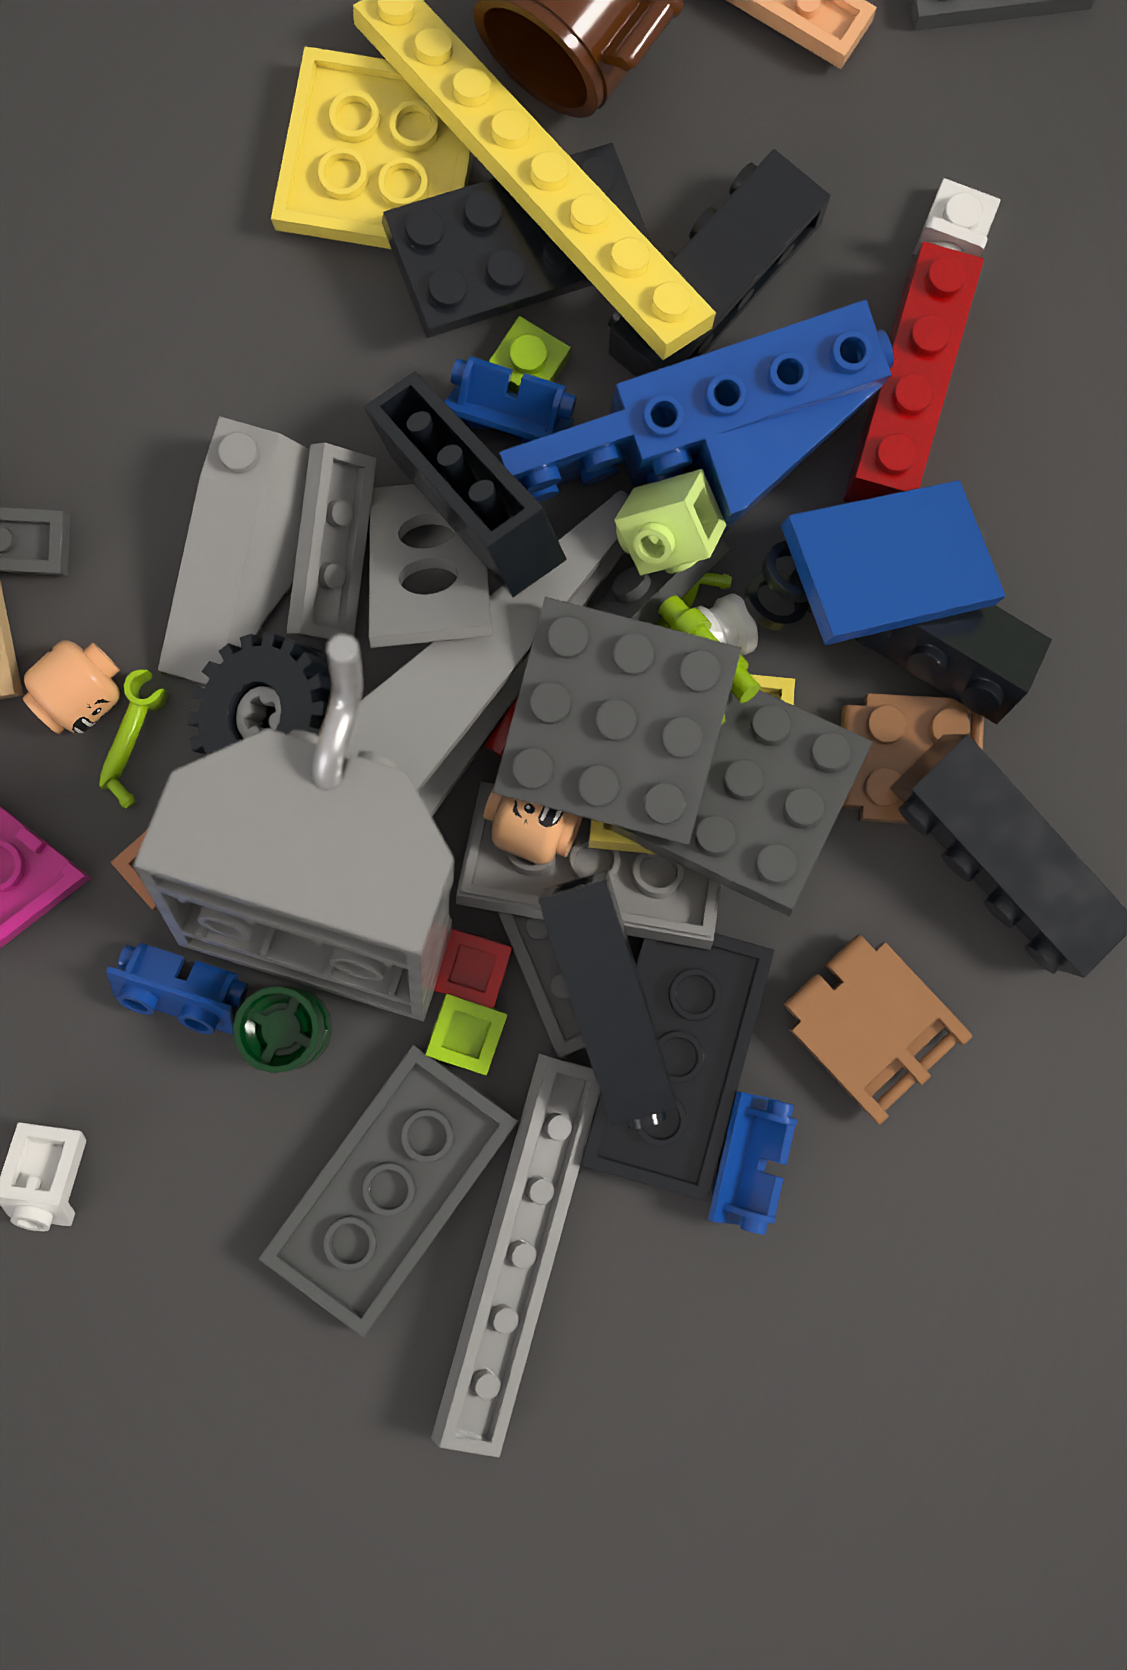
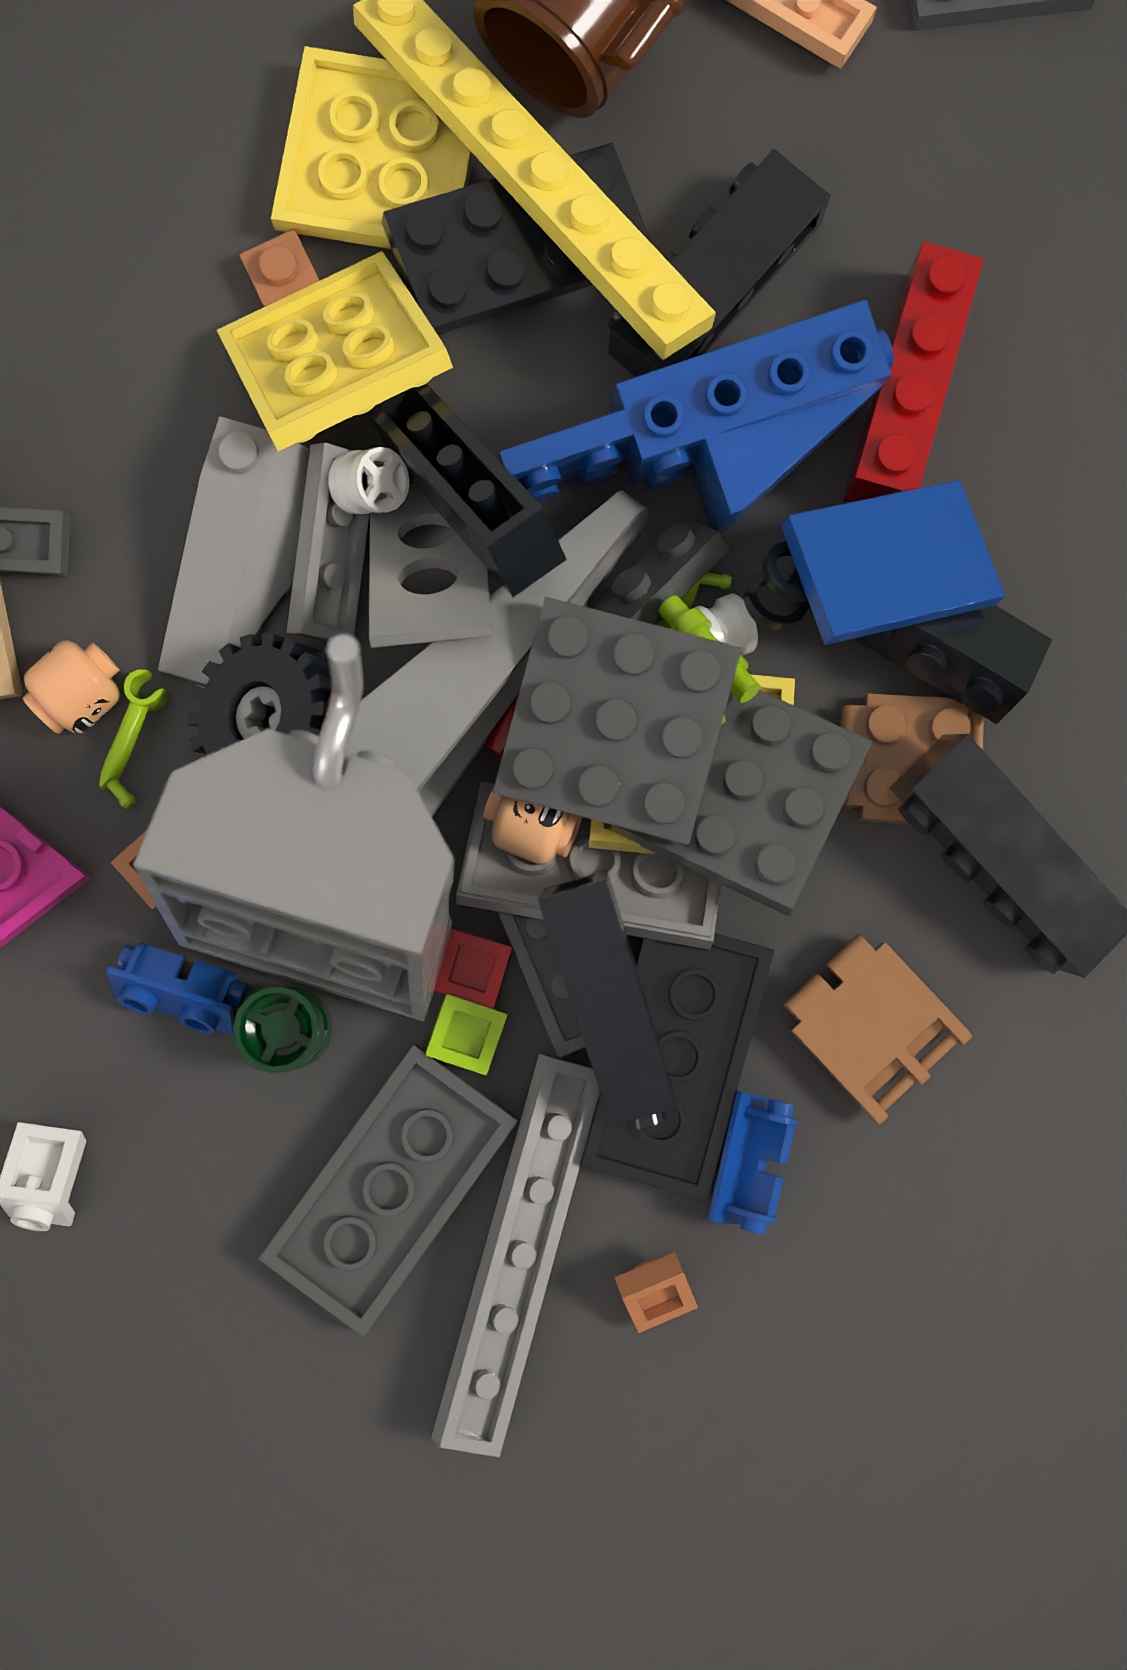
(279, 267): none -> nougat plate
(333, 350): none -> light yellow plate
(384, 479): none -> white wheel
(484, 401): blue hinge -> none
(531, 352): lime plate -> none
(656, 1292): none -> nougat plate
(670, 523): yellowish green brick -> none
(959, 219): white bracket -> none

